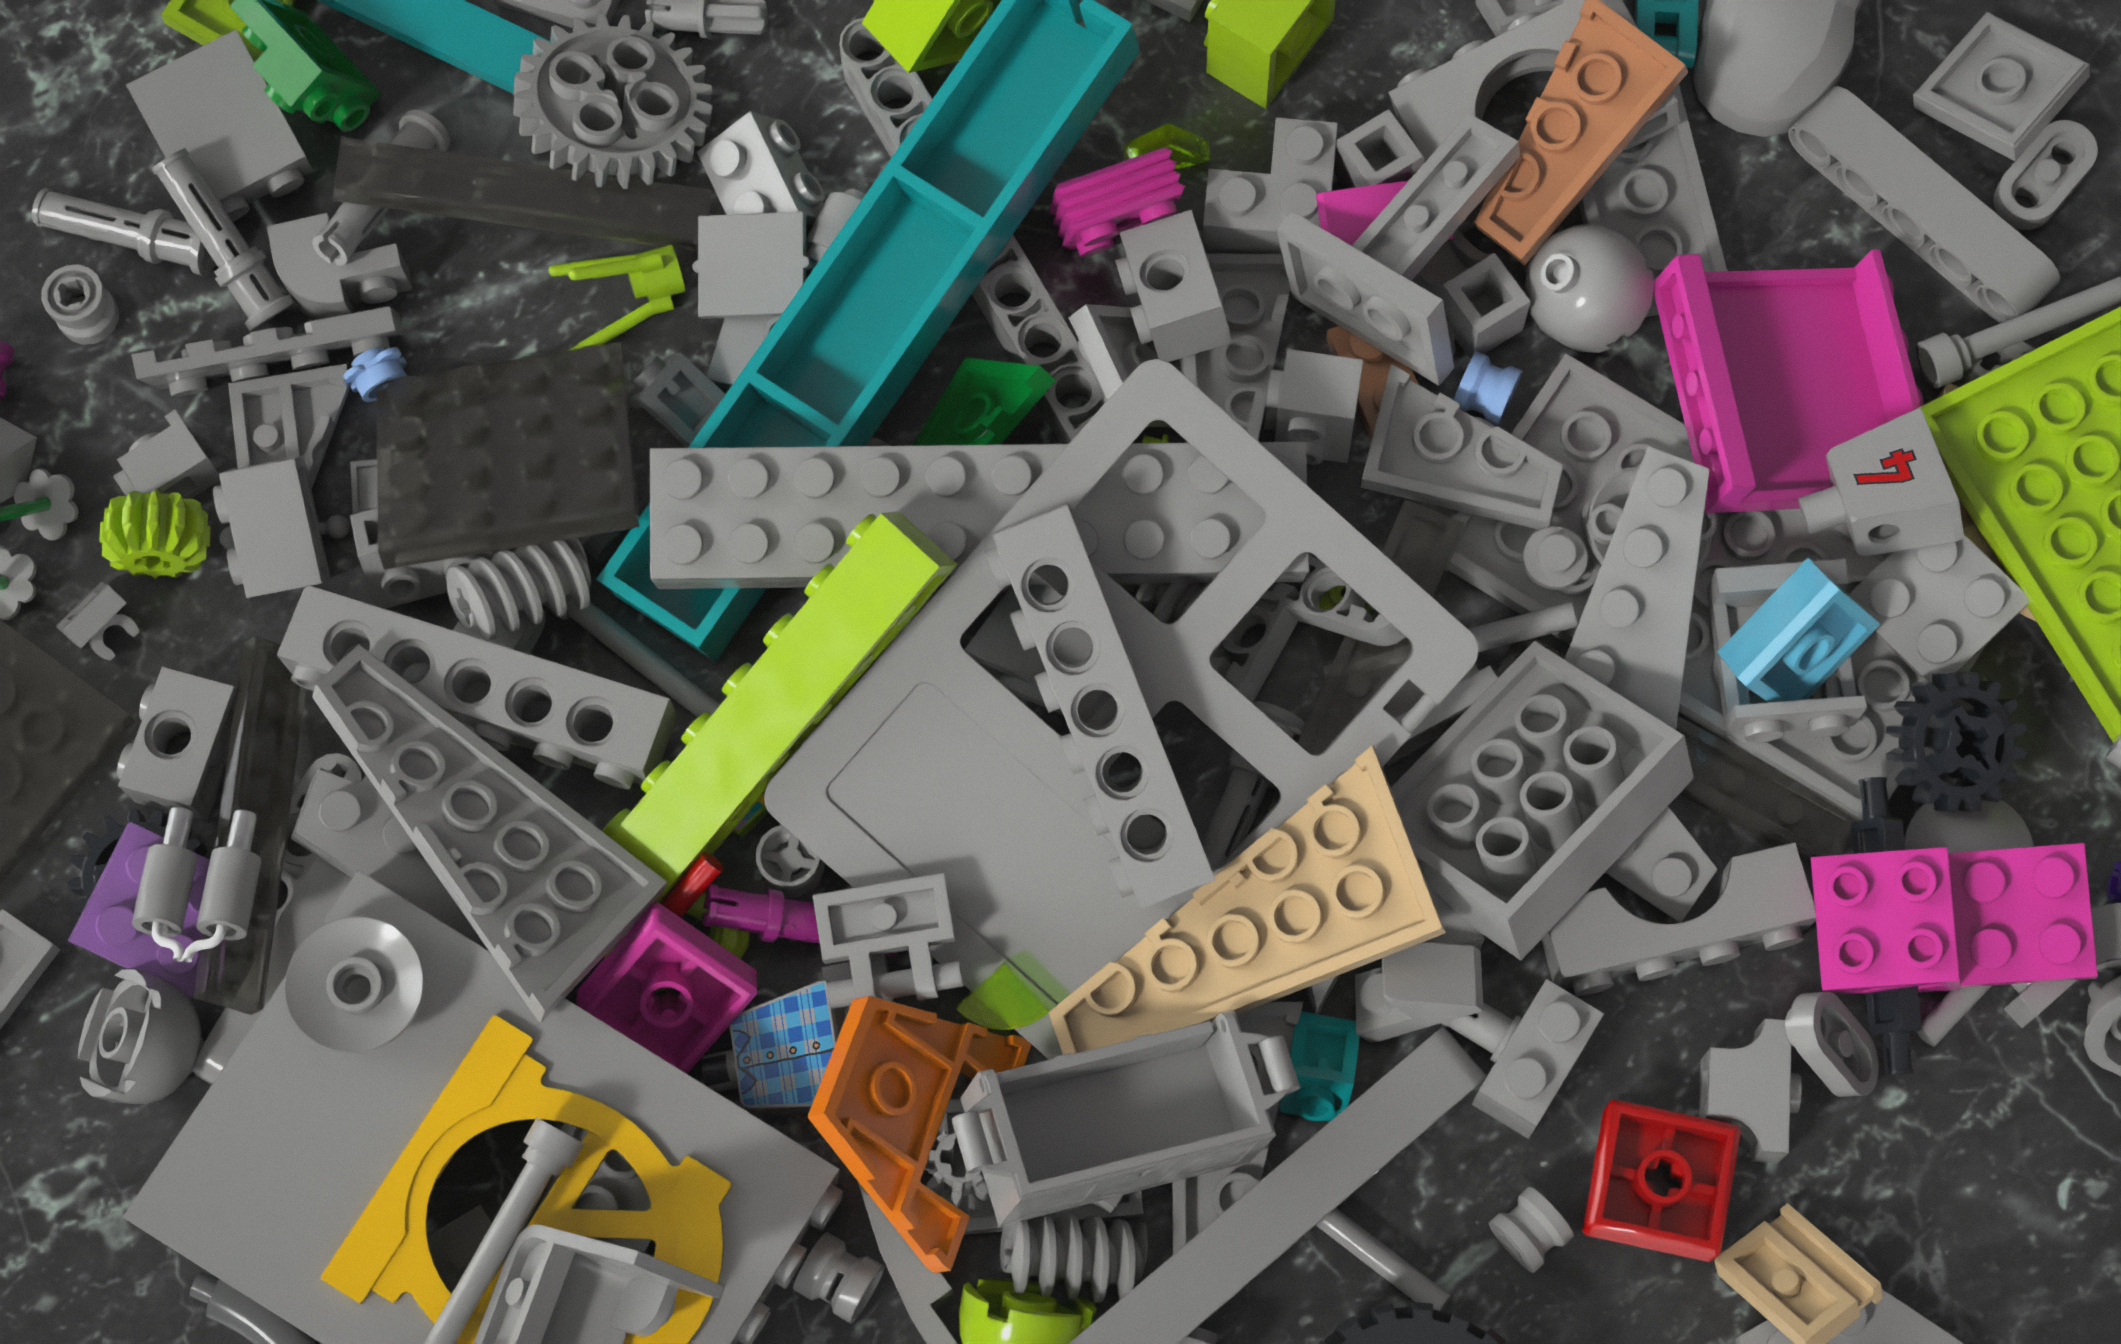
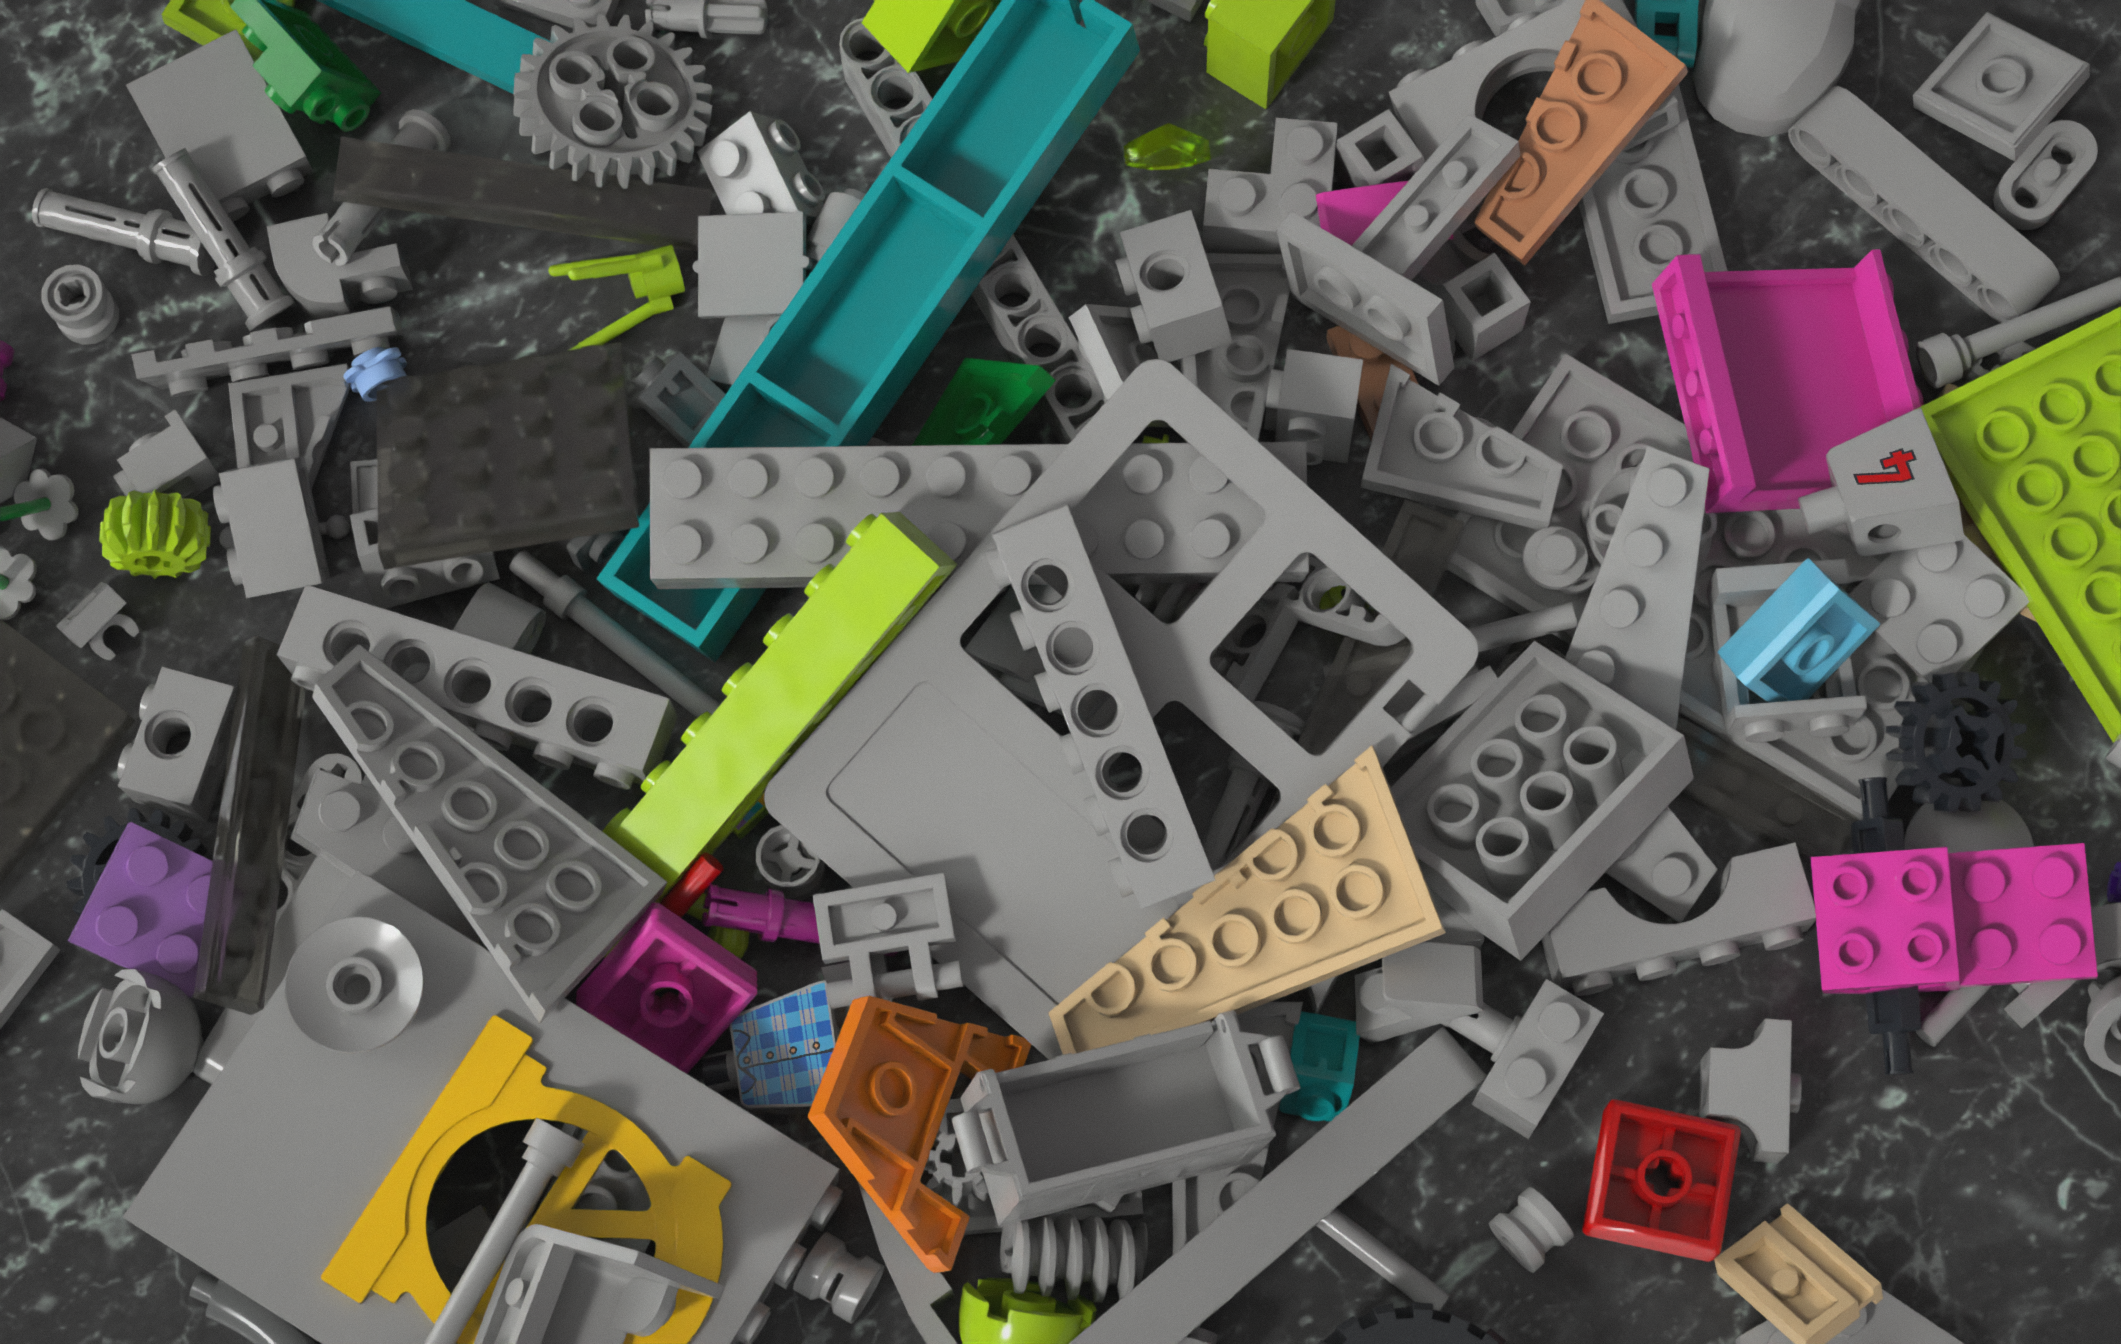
(226, 893): light grey piece -> none
(519, 583): light grey piece -> none
(1002, 1001): clear neon green tile -> none
(1115, 199): dark pink brick -> none
(1487, 388): light blue wheel -> none
(1589, 287): light grey cylinder -> none
(1833, 1043): light grey plate -> none

